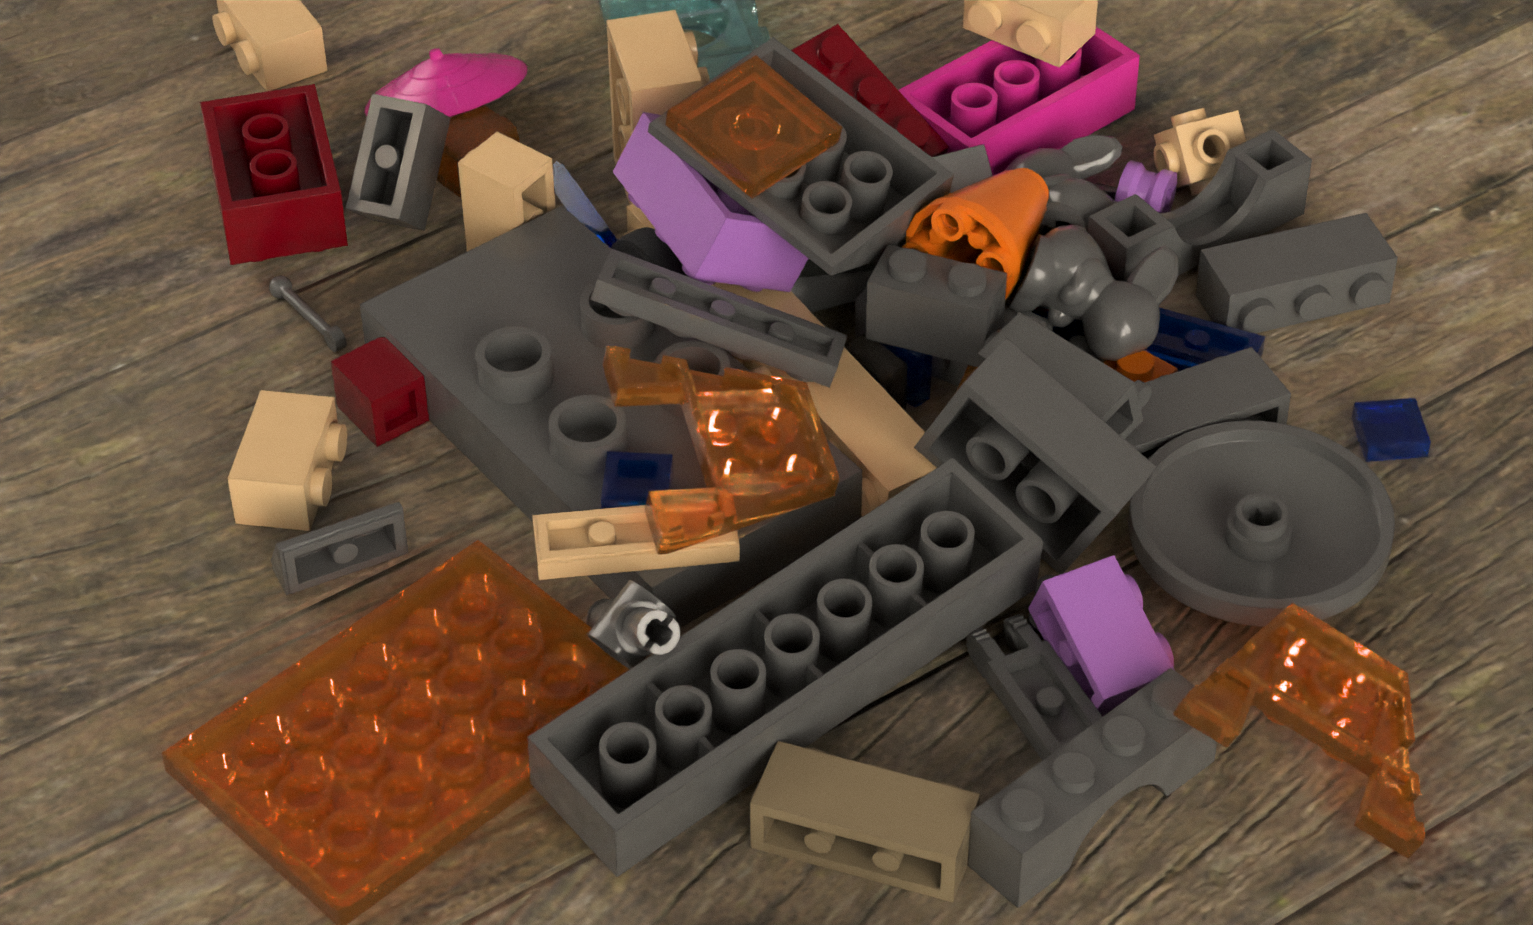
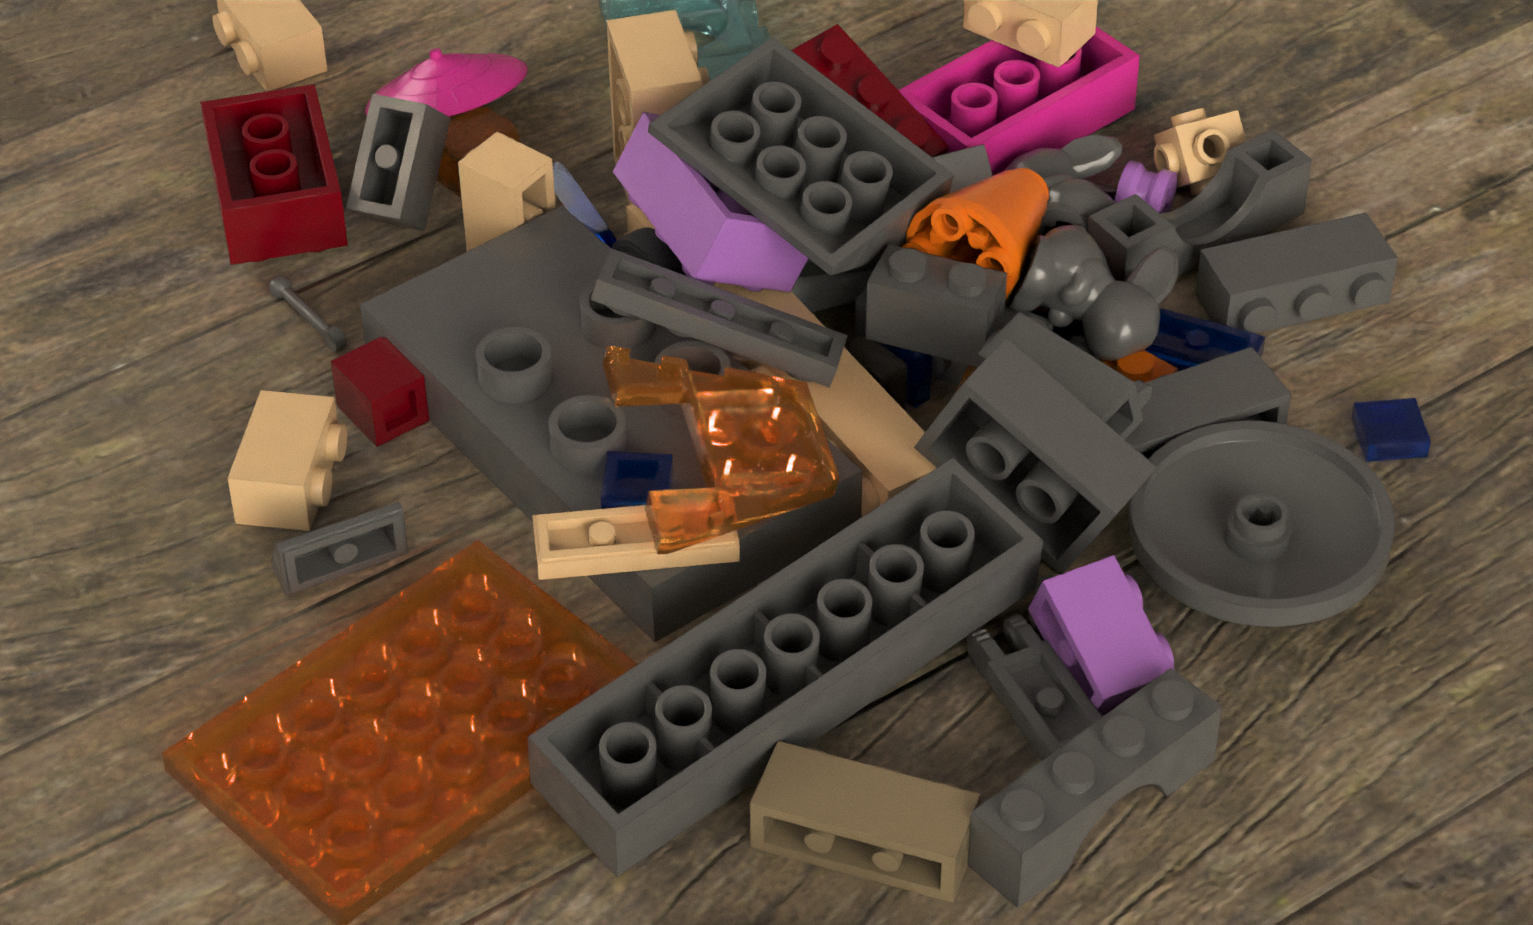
(633, 625): dark grey pin -> none
(753, 126): clear orange tile -> none
(1333, 696): clear orange wing -> none

